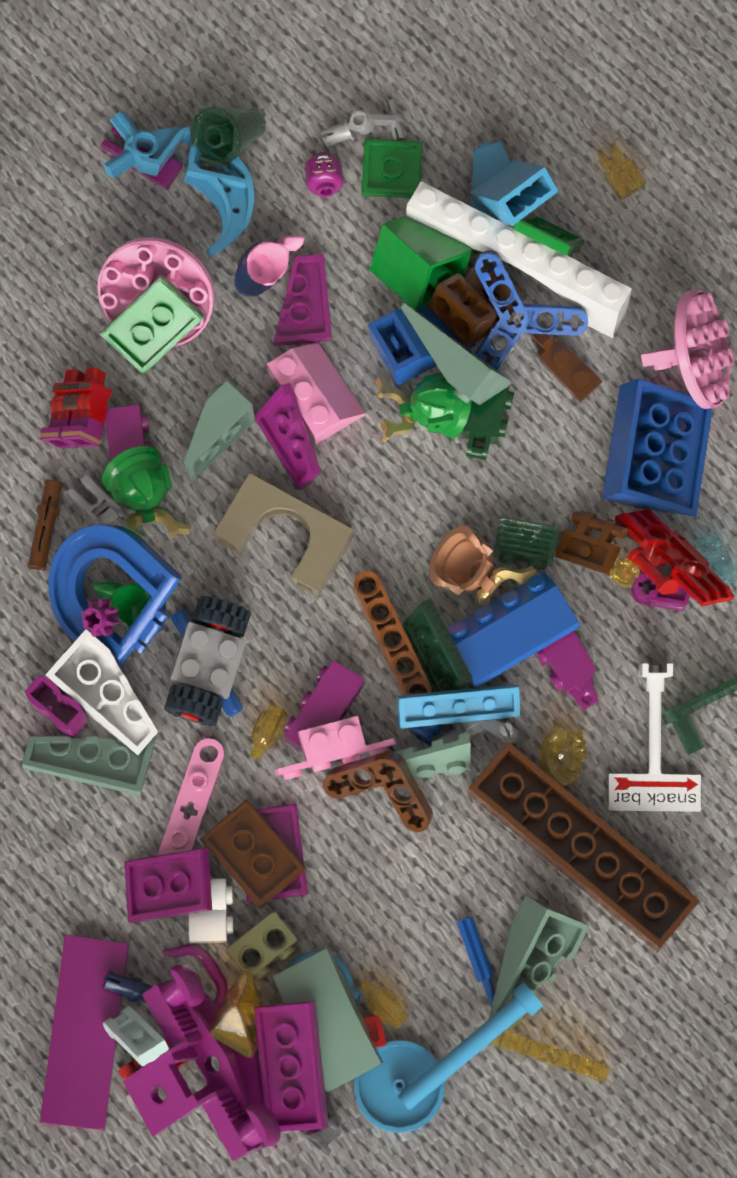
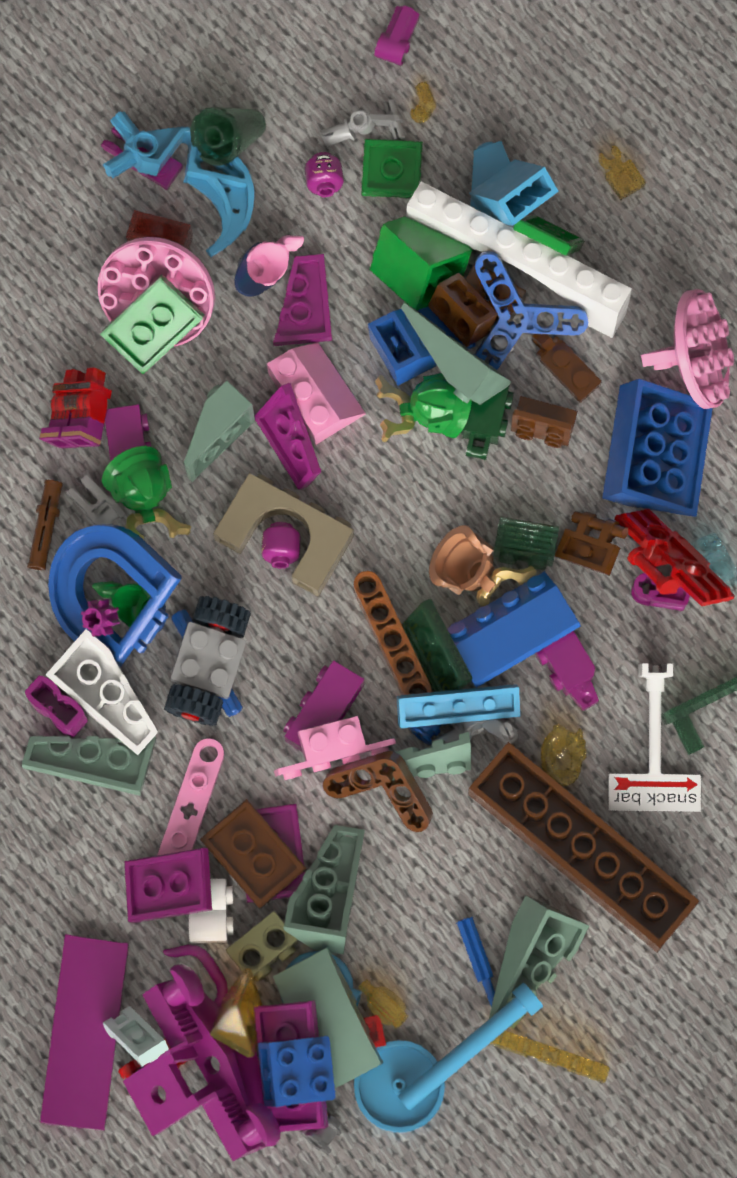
(126, 986): dark blue pin -> none
(150, 225): none -> clear red brick
(267, 730): clear yellow plant -> none
(280, 545): none -> magenta head
(296, 1071): none -> blue bracket
(323, 901): none -> sand green wedge
(396, 39): none -> magenta piece
(426, 104): none -> clear yellow arm
(543, 422): none -> reddish brown bracket
(624, 573): clear yellow bush -> none

